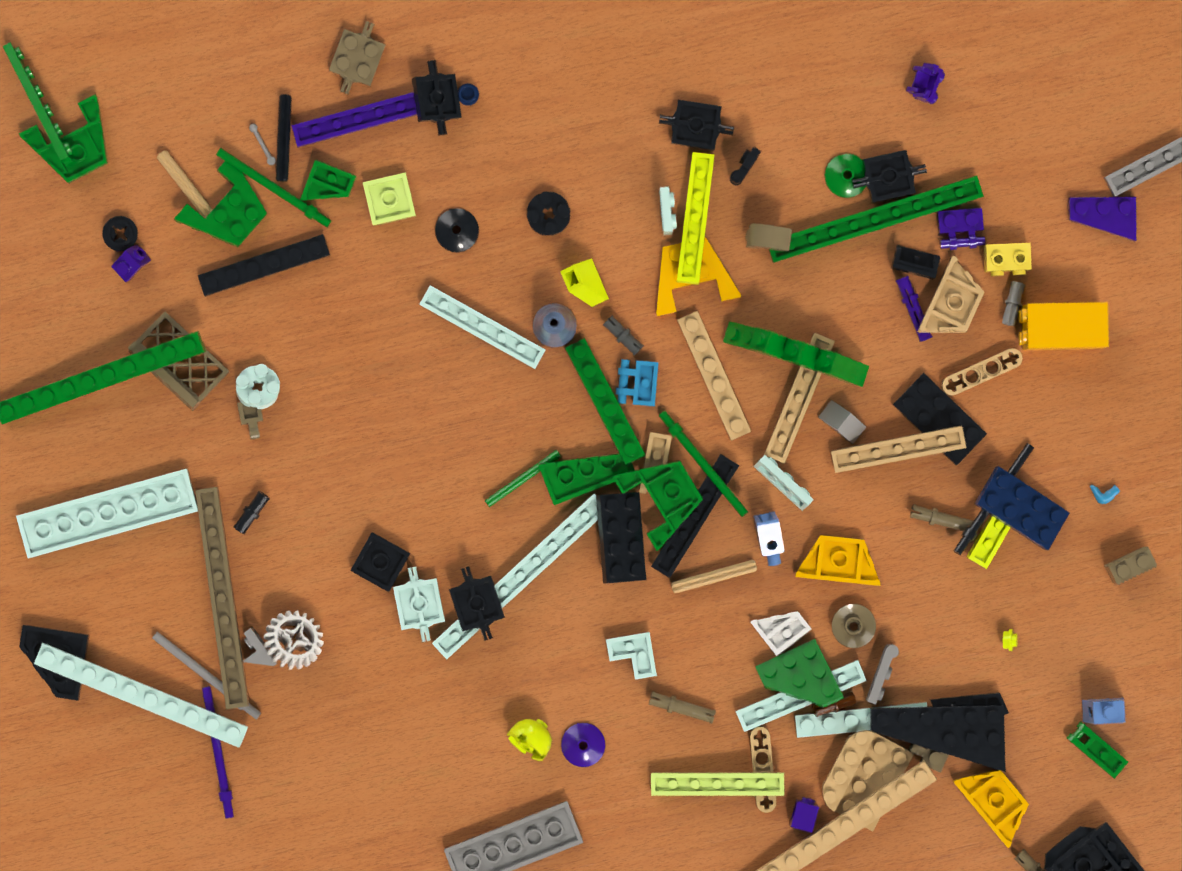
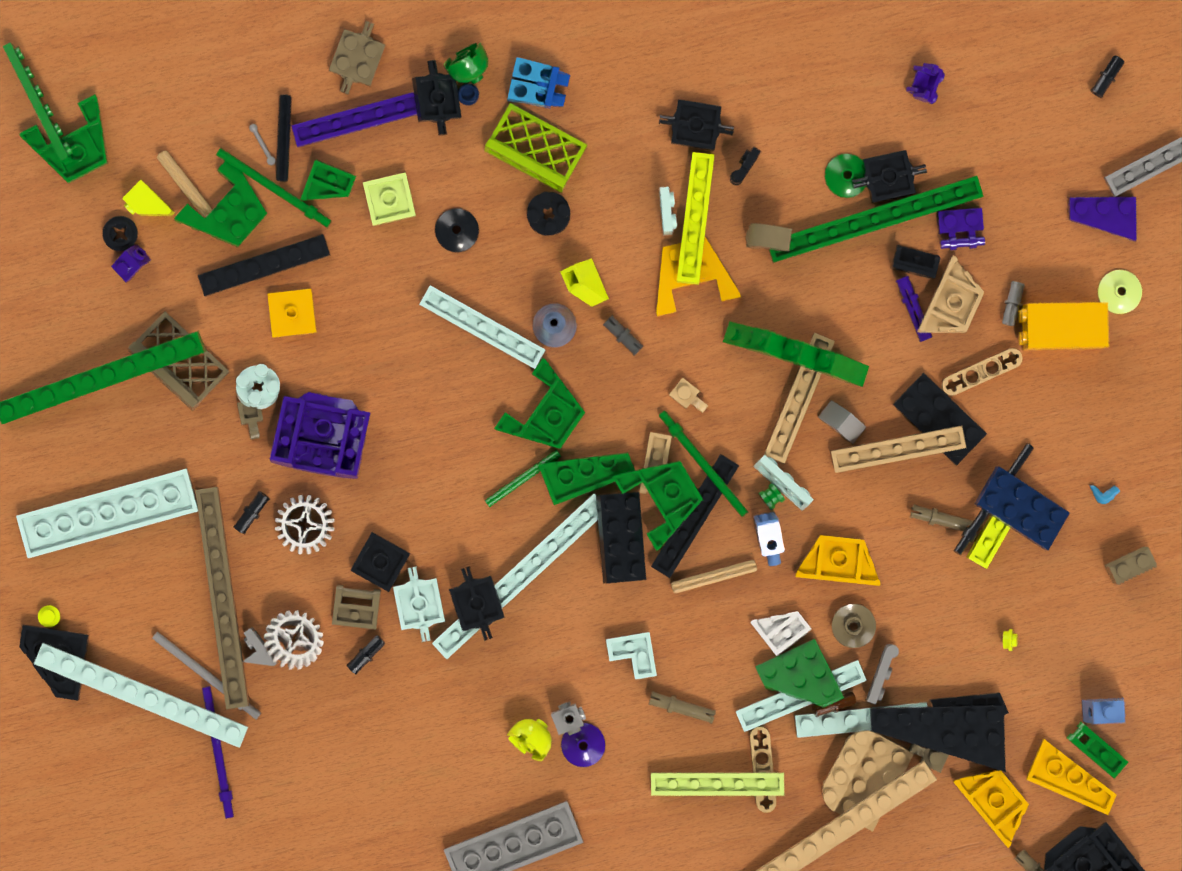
(49, 616): none -> neon yellow plate
(145, 202): none -> neon yellow slope
(292, 313): none -> yellow plate
(302, 536): none -> white gear
(320, 435): none -> dark purple slope
(353, 614): none -> dark tan plate
(365, 654): none -> black axle
(468, 64): none -> green cylinder
(526, 164): none -> lime fence
(542, 90): none -> dark azure hips
(553, 417): none -> green wing
(562, 724): none -> light grey brick
(605, 402): green plate -> none
(644, 386): dark azure plate -> none
(686, 394): none -> tan plate
(714, 375): tan plate -> none
(771, 496): none -> green wheel
(804, 814): dark purple brick -> none
(1007, 258): light yellow brick -> none
(1062, 775): none -> yellow wing
(1107, 76): none -> black axle
(1109, 287): none -> yellowish green dish

